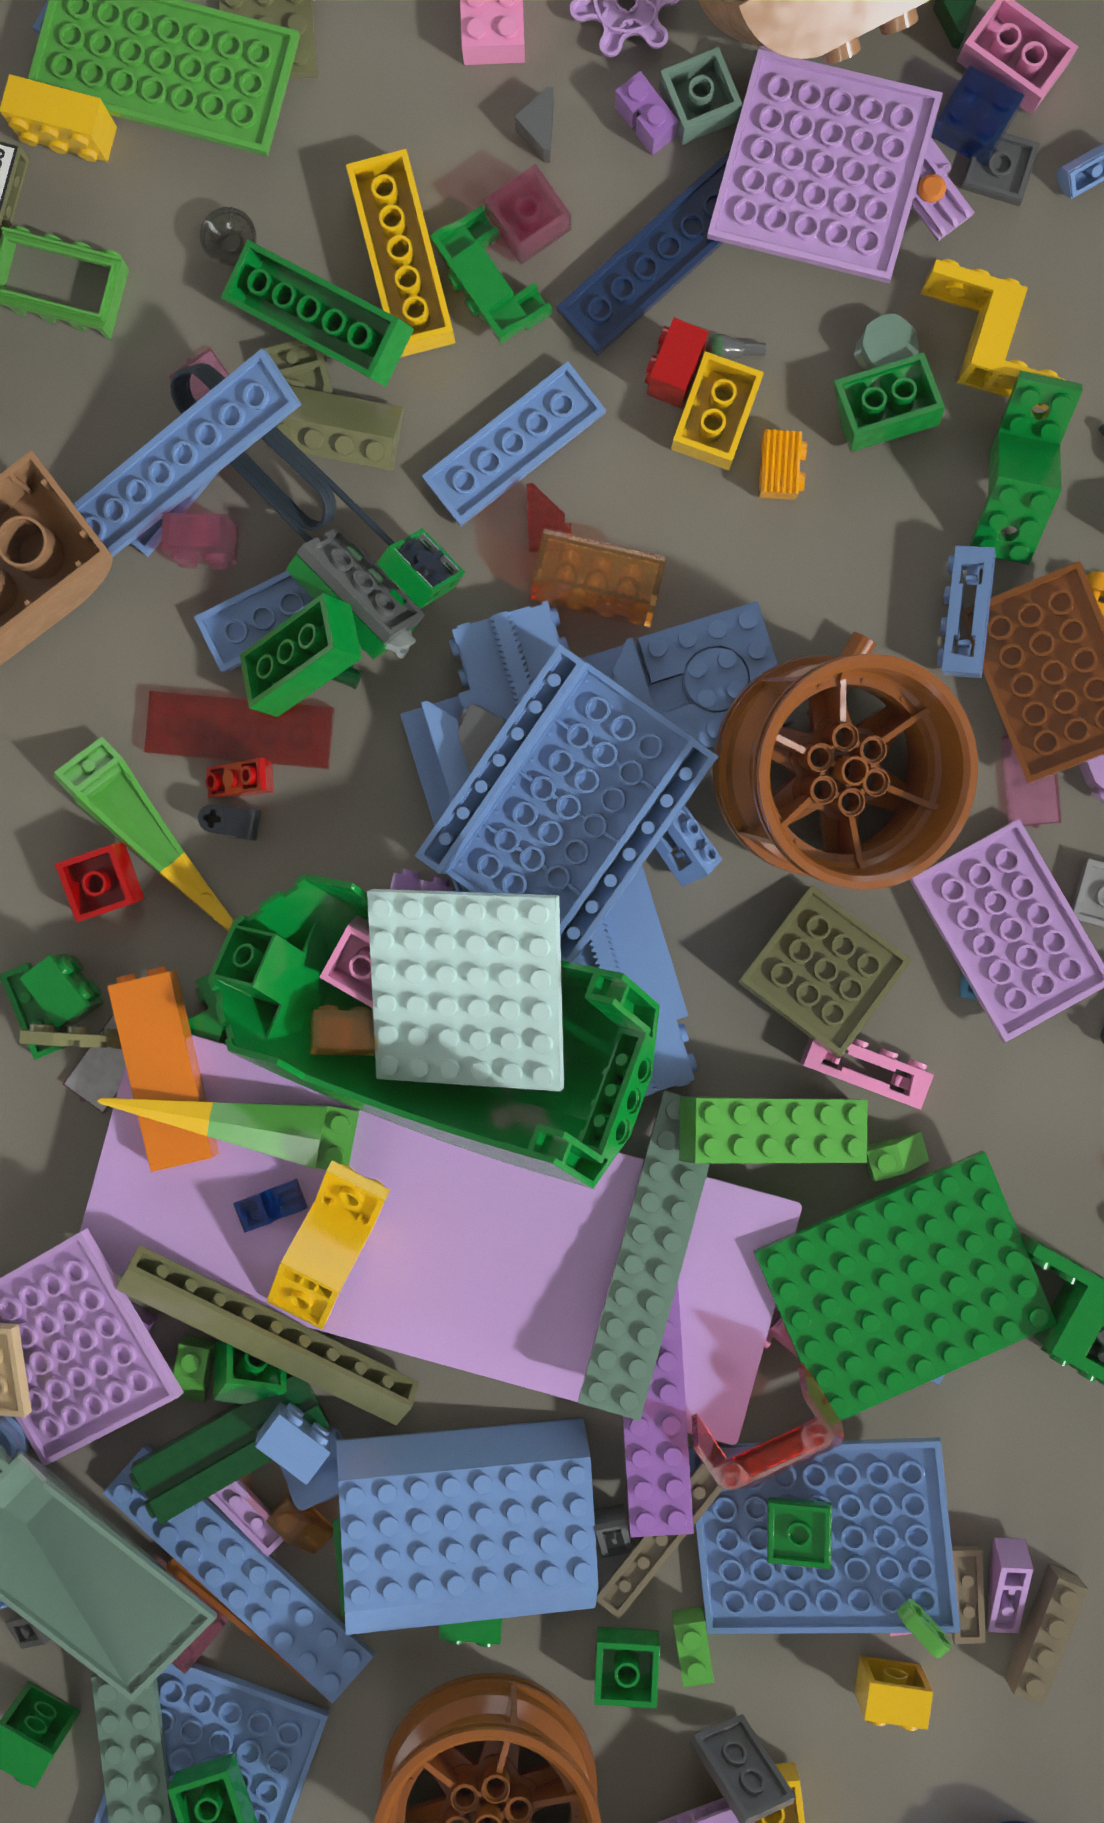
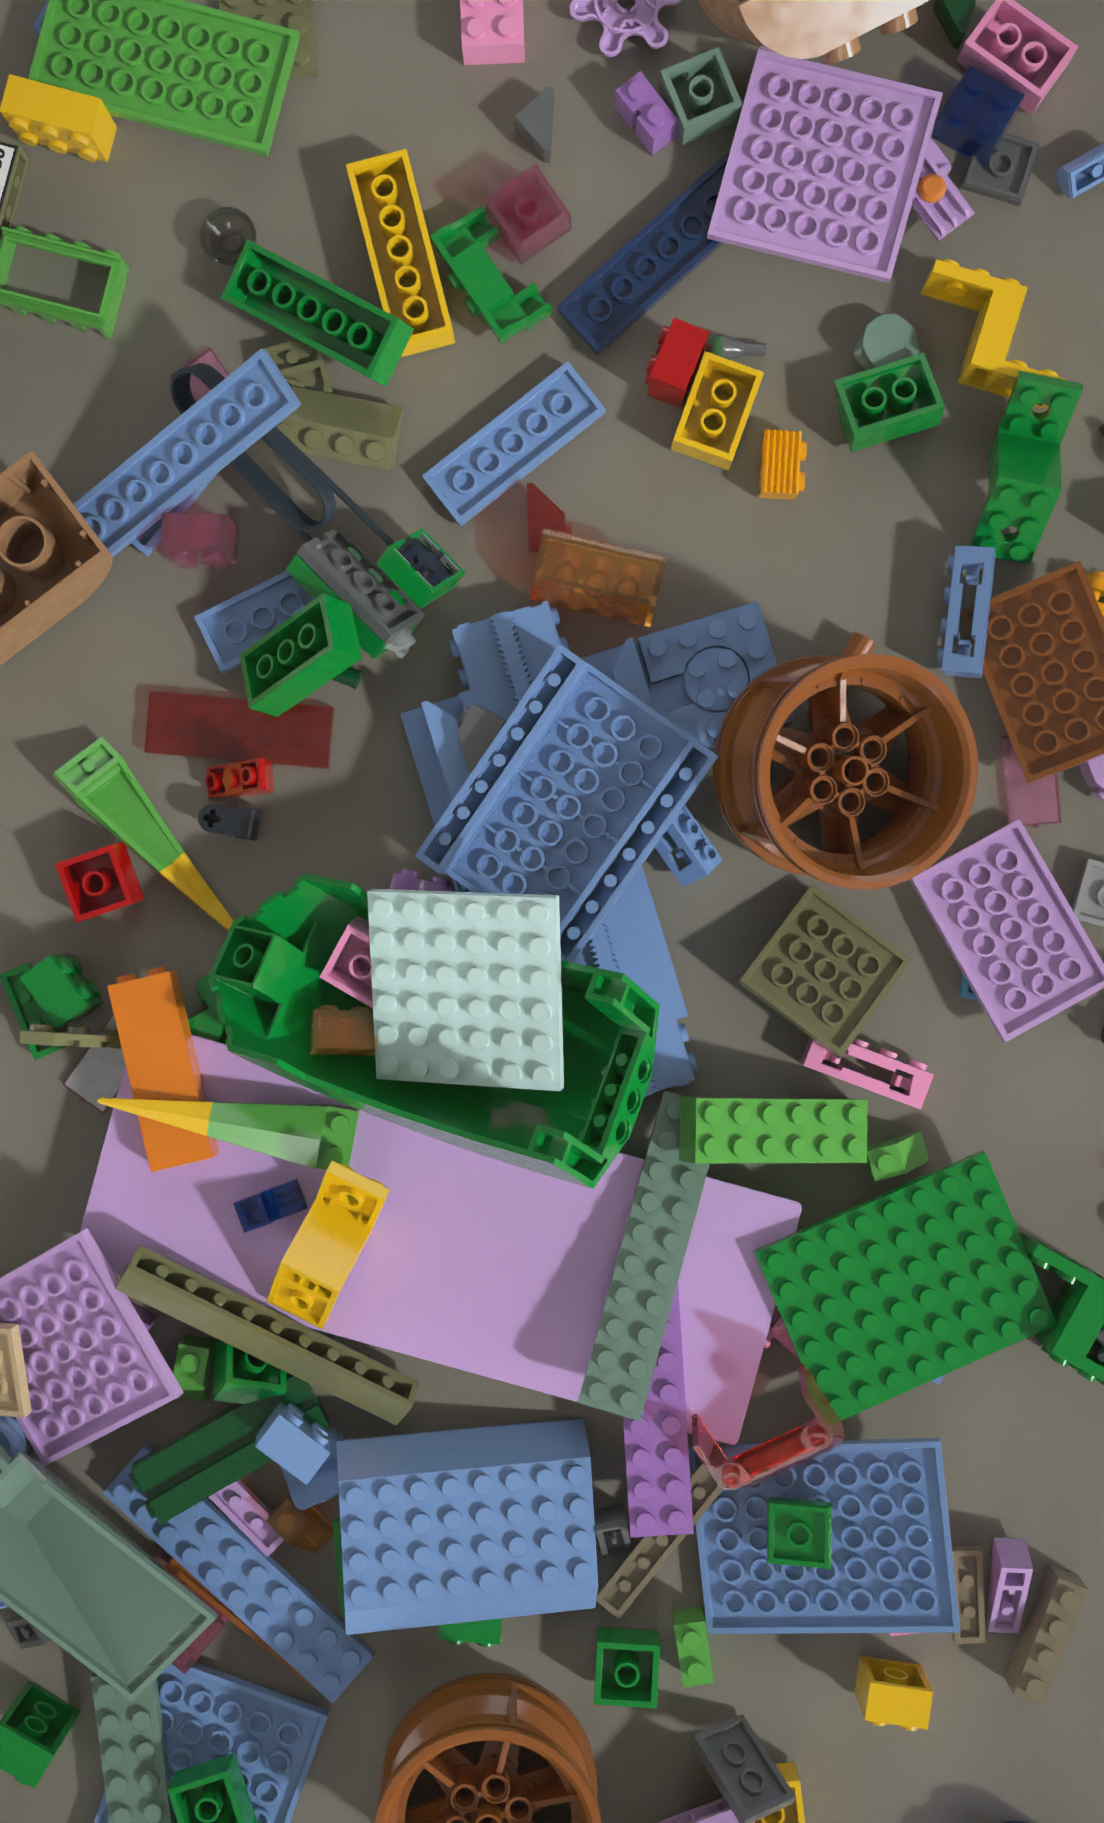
(924, 1628): bright green beam -> none

